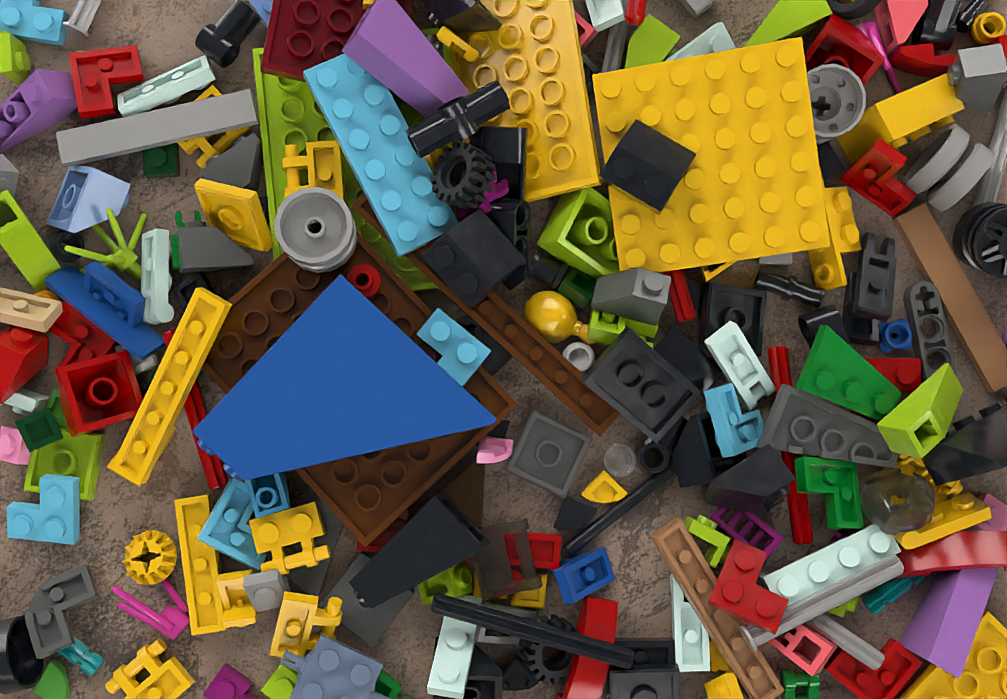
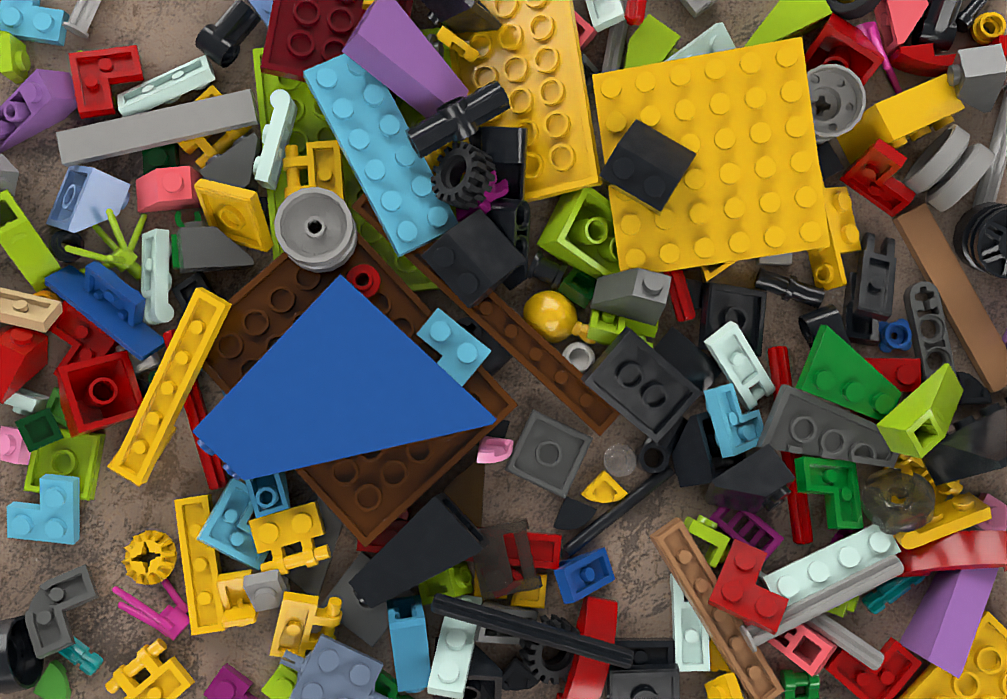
(167, 189): none -> coral slope
(275, 138): none -> light aqua plate
(409, 643): none -> dark azure slope
(973, 390): none -> black tile

